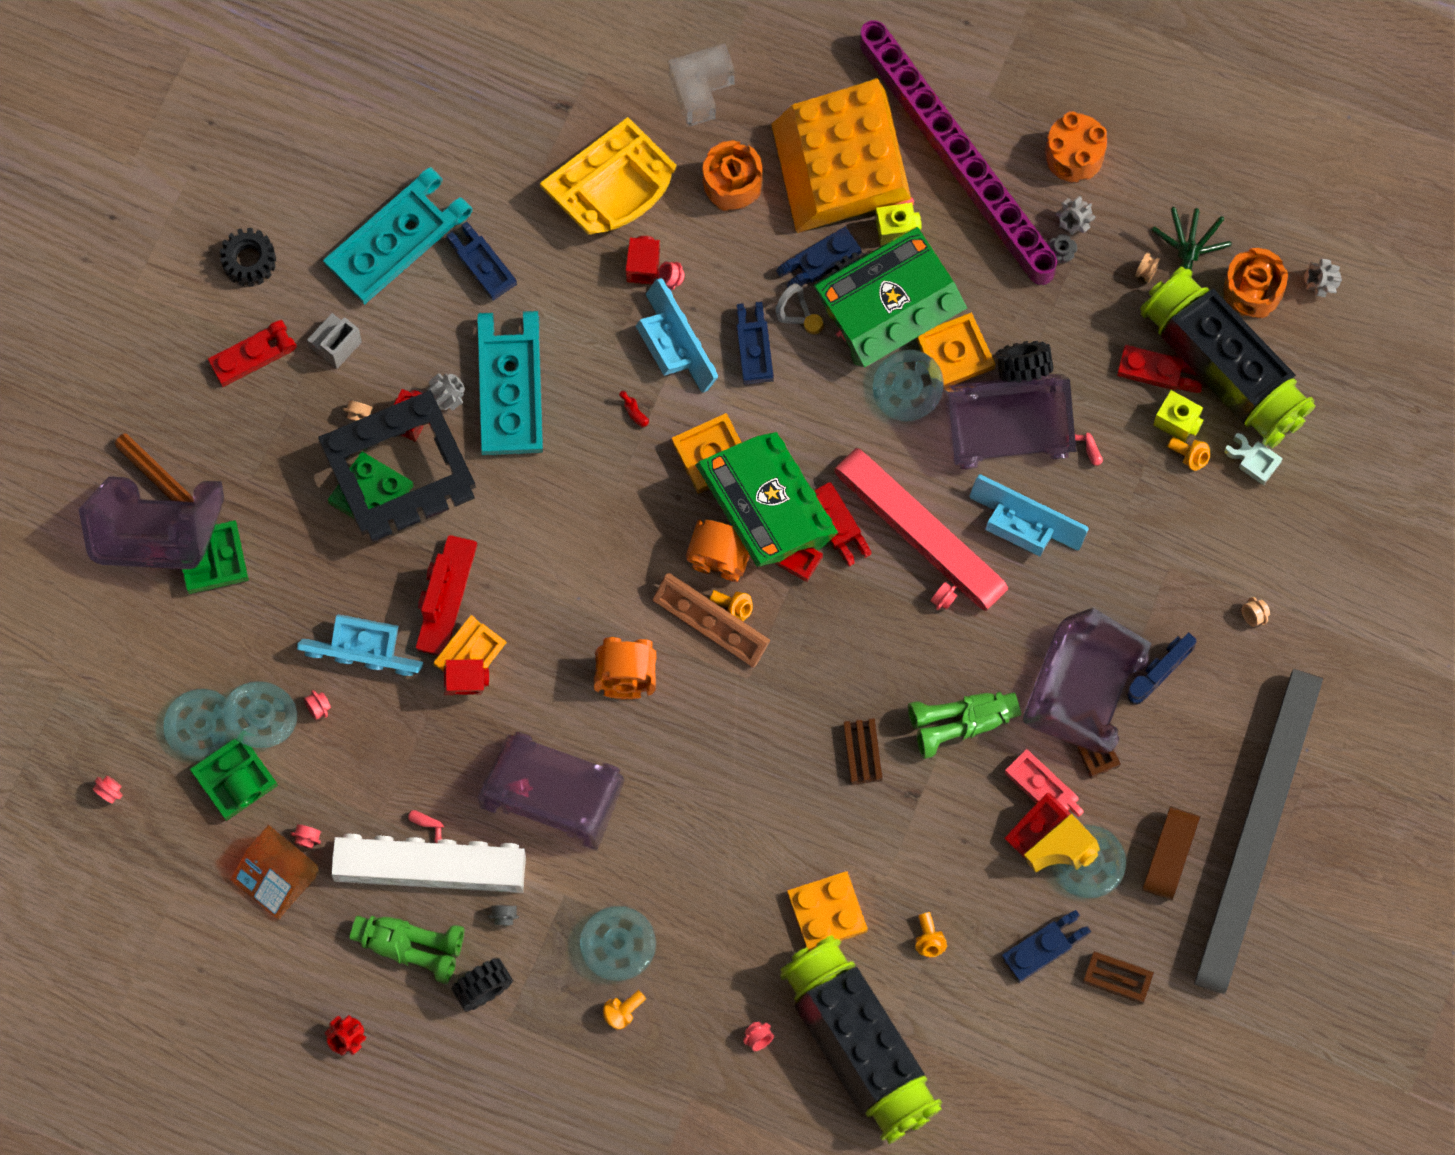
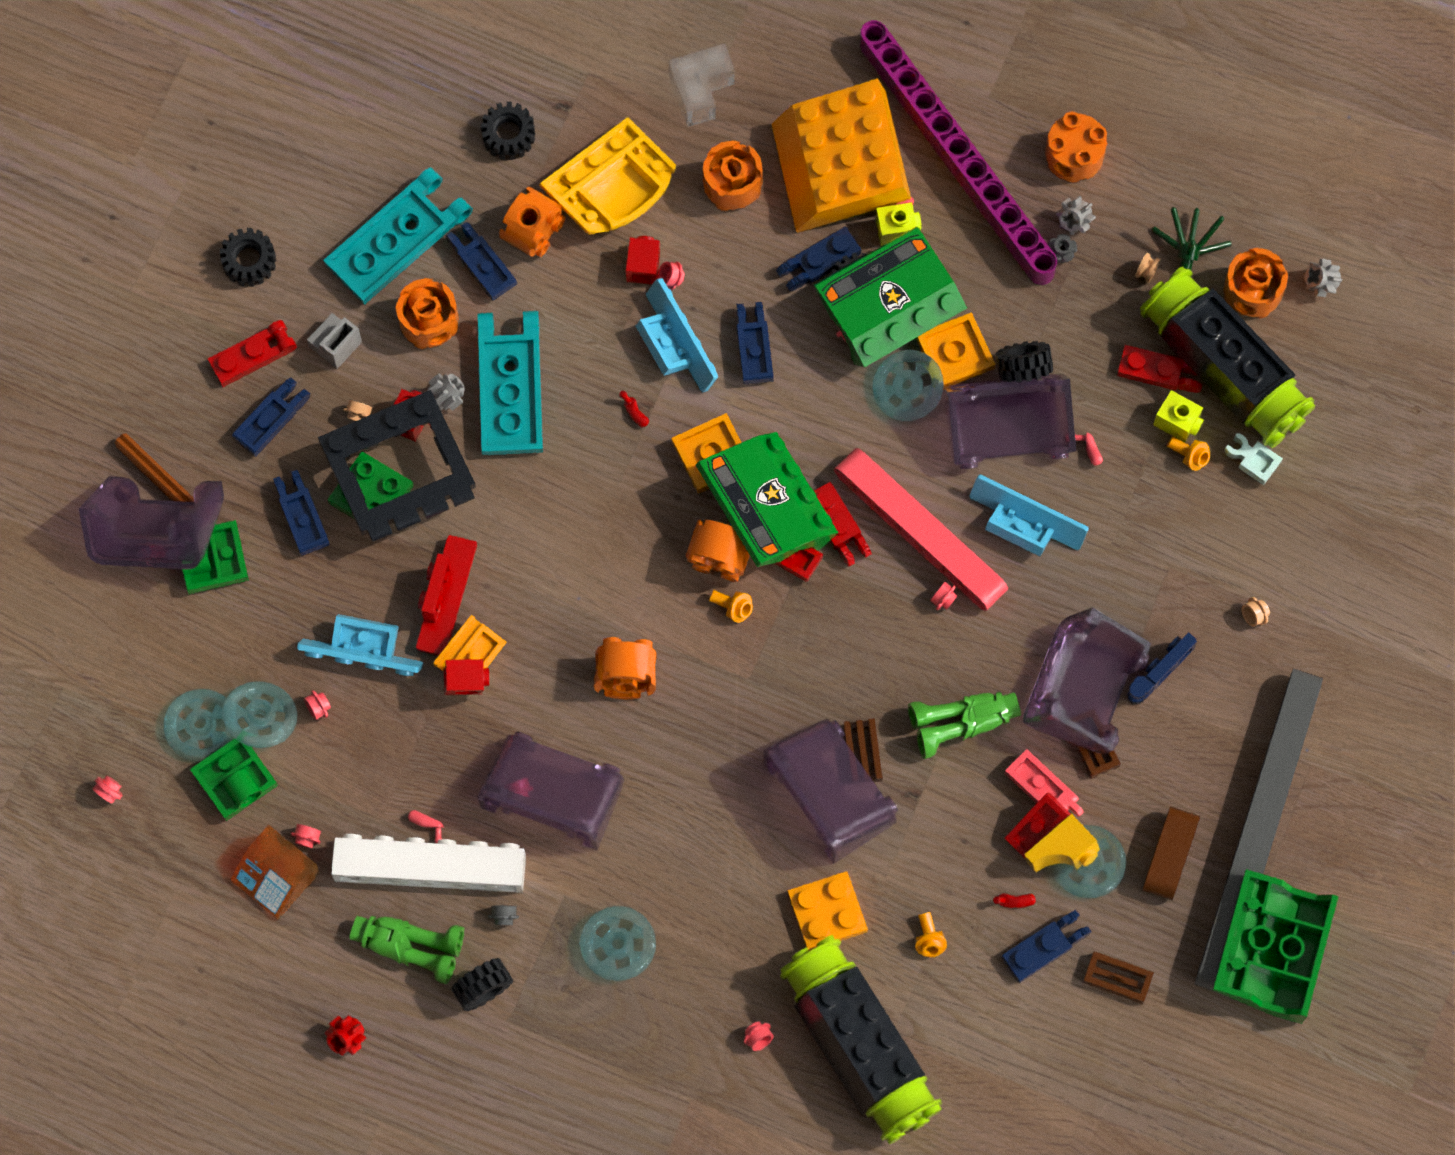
(269, 418): none -> dark blue hinge
(302, 516): none -> dark blue hinge
(427, 313): none -> orange brick
(513, 146): none -> black tyre
(525, 210): none -> orange brick
(619, 1014): light orange plate -> none
(711, 620): nougat tile -> none
(812, 323): light grey piece -> none
(831, 787): none -> clear purple windscreen
(1012, 901): none -> red piece
(1275, 946): none -> green piece

